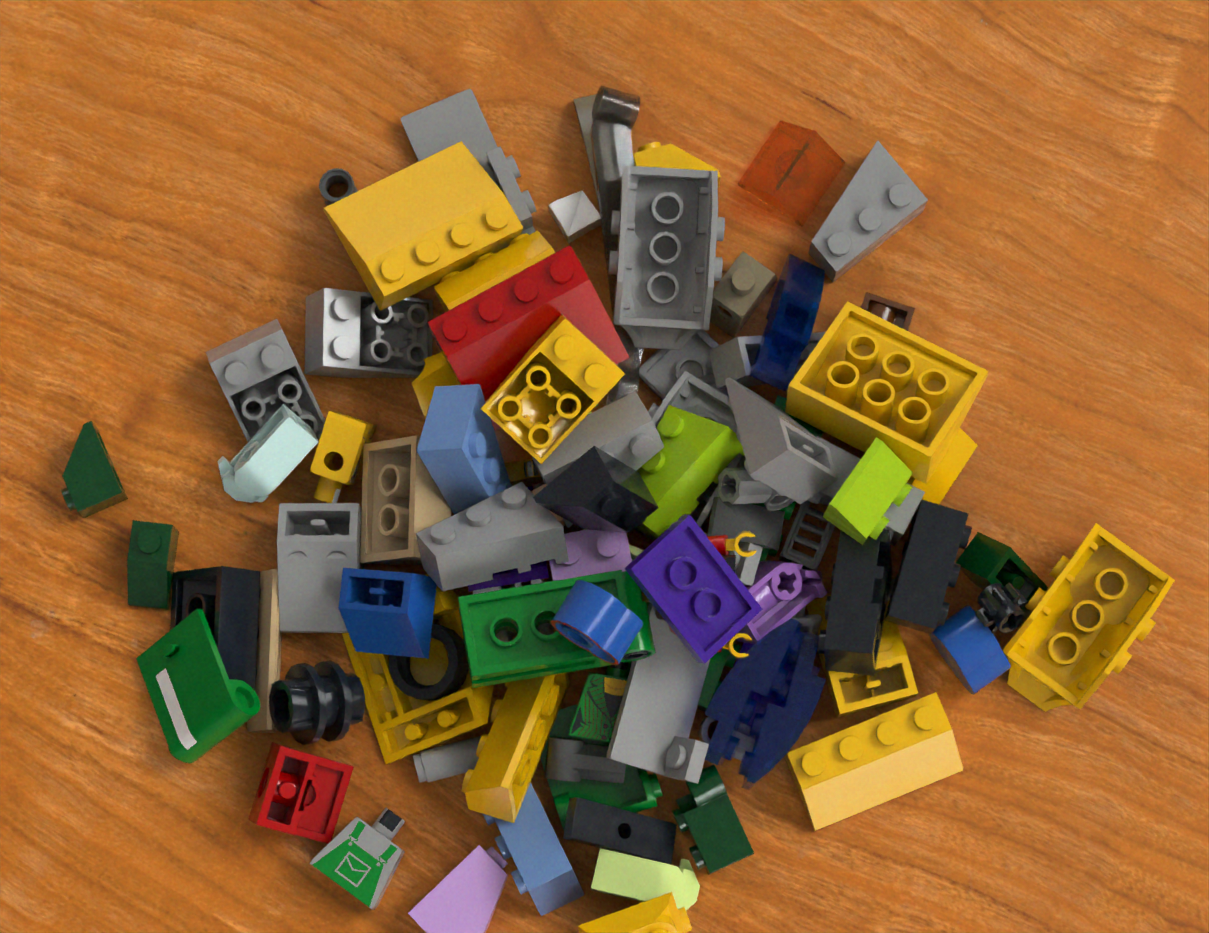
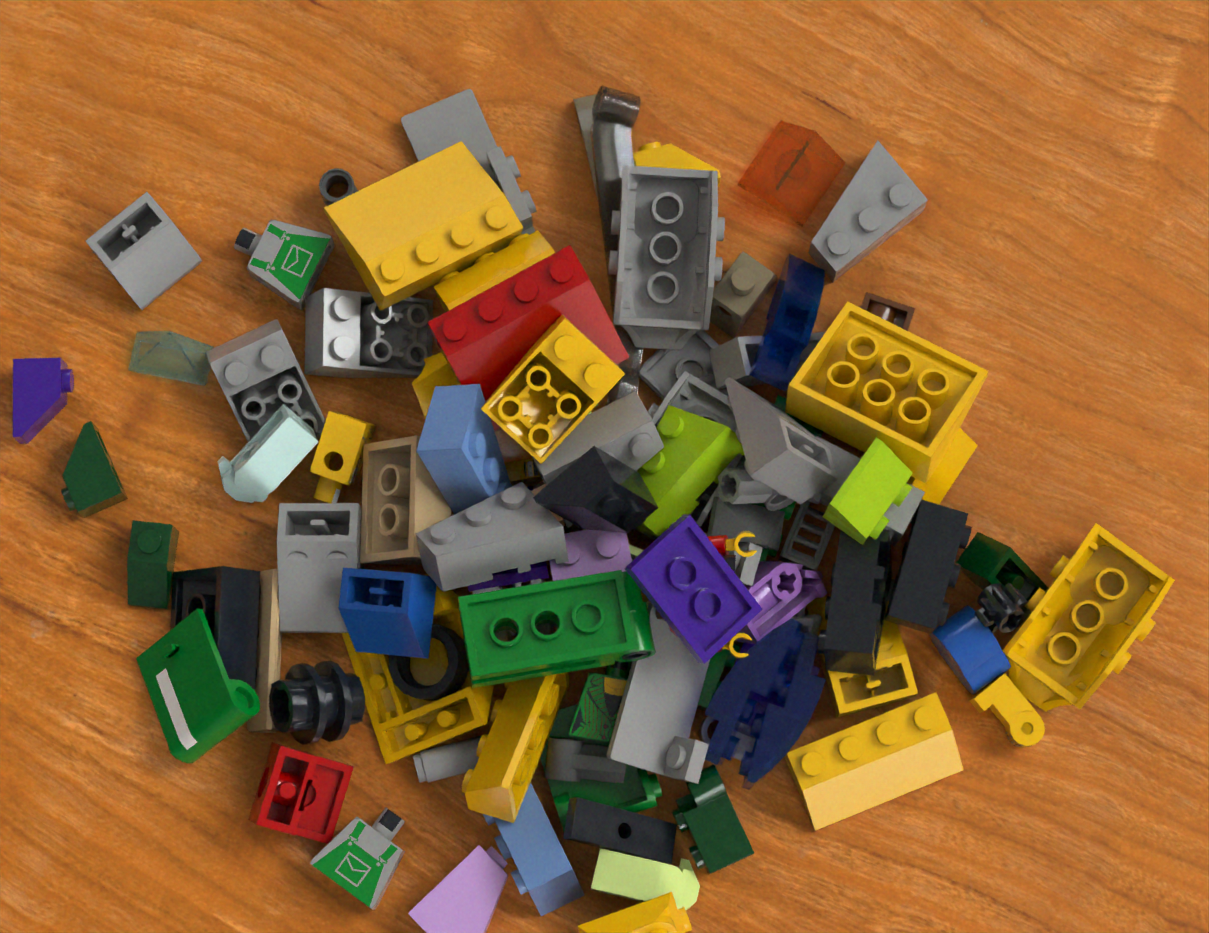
(38, 394): none -> dark purple slope
(144, 250): none -> light grey slope
(170, 357): none -> clear light blue slope
(286, 259): none -> torso
(575, 215): white slope -> none
(597, 622): blue piece -> none
(1019, 718): none -> yellow leg

